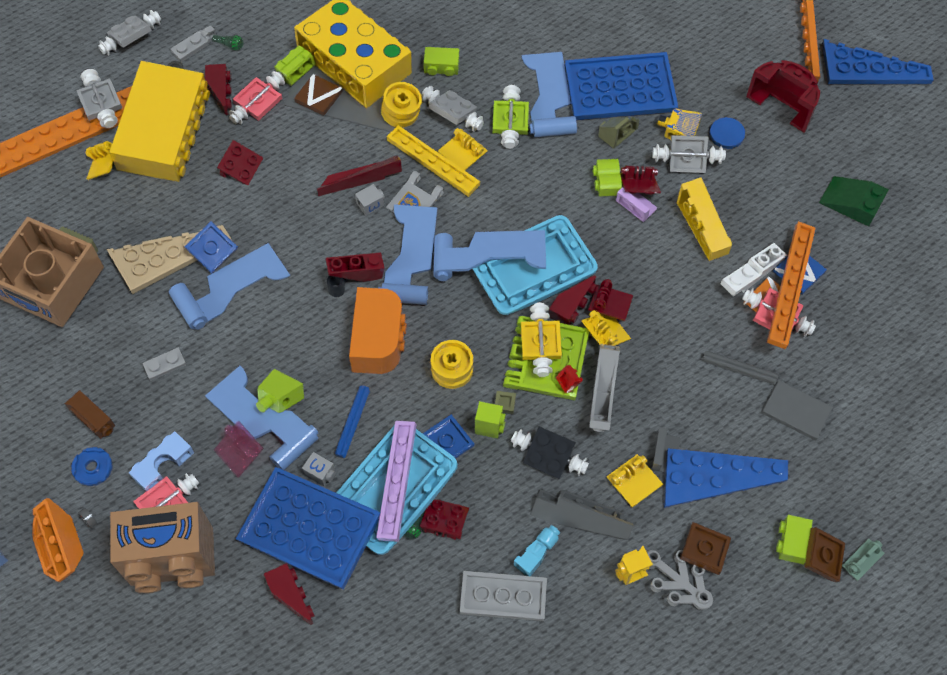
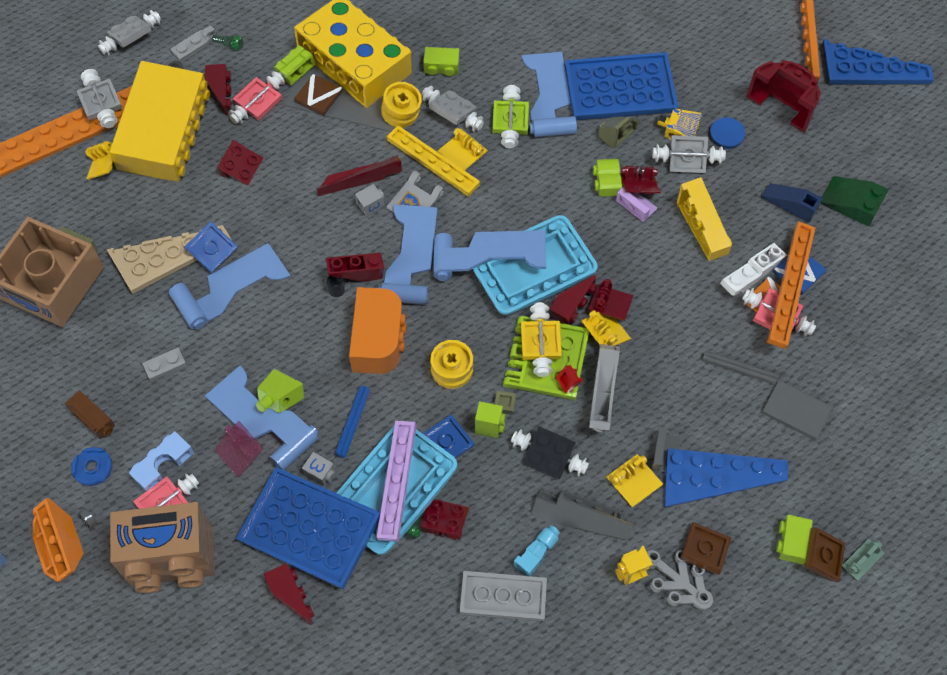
(794, 200): none -> dark blue slope

